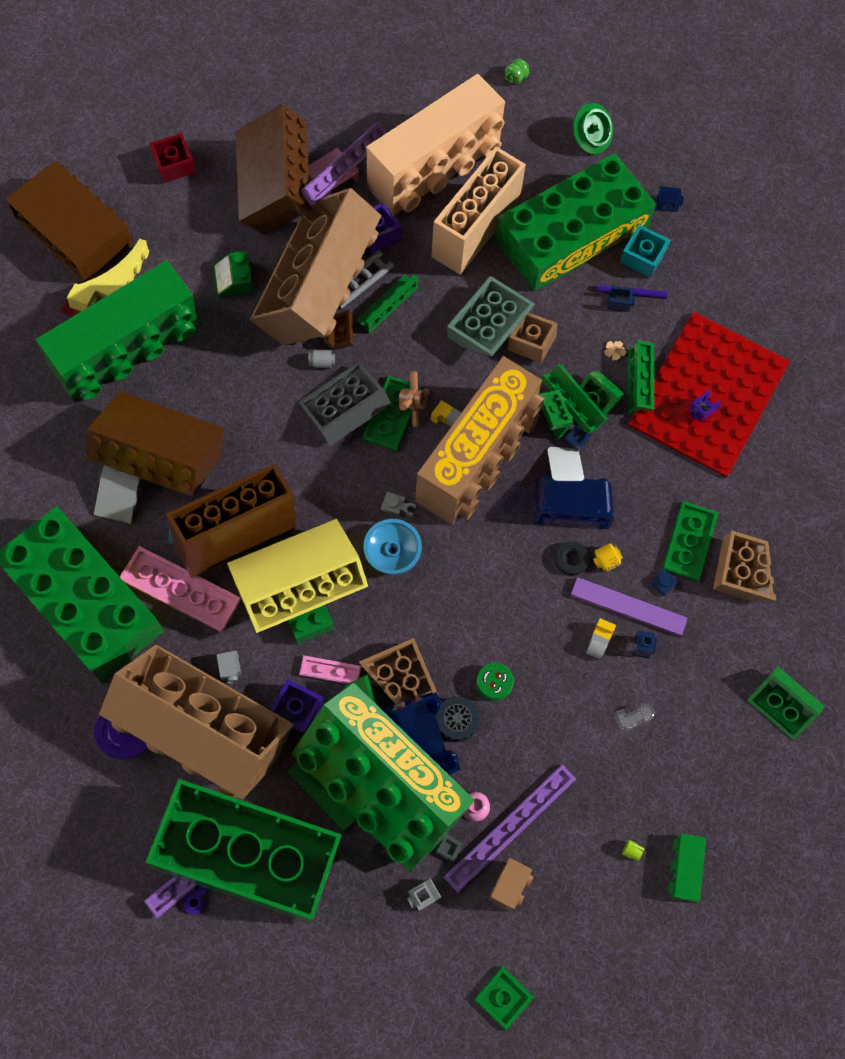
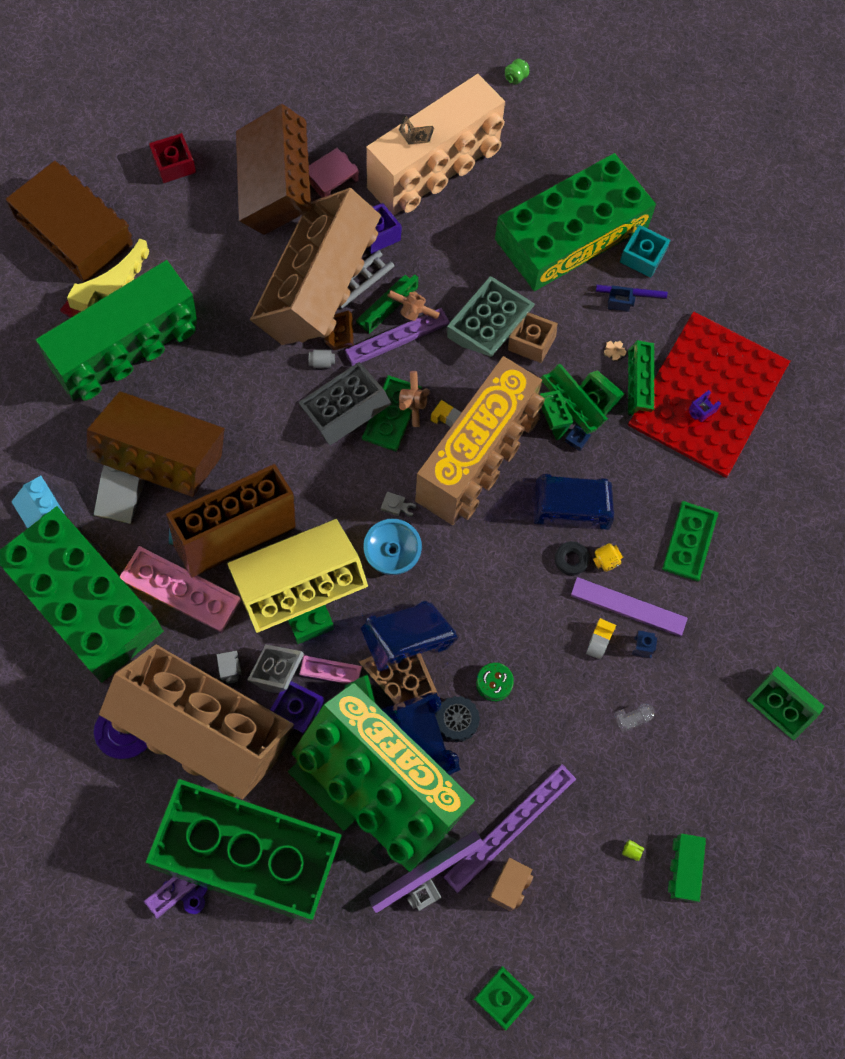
(34, 501): none -> medium azure slope
(233, 275): green slope -> none
(275, 668): none -> light grey slope
(341, 165): medium lavender tile -> none
(395, 337): none -> medium lavender tile
(407, 634): none -> clear blue windscreen
(413, 305): none -> nougat bar
(415, 134): none -> clear smoke bracket
(425, 871): none -> medium lavender tile
(474, 210): light nougat brick -> none
(479, 809): bright pink piece -> none
(565, 464): white sticker -> none
(593, 128): green piece -> none
(663, 582): dark blue plate -> none
(669, 199): clear blue brick -> none
(744, 568): medium nougat wedge -> none

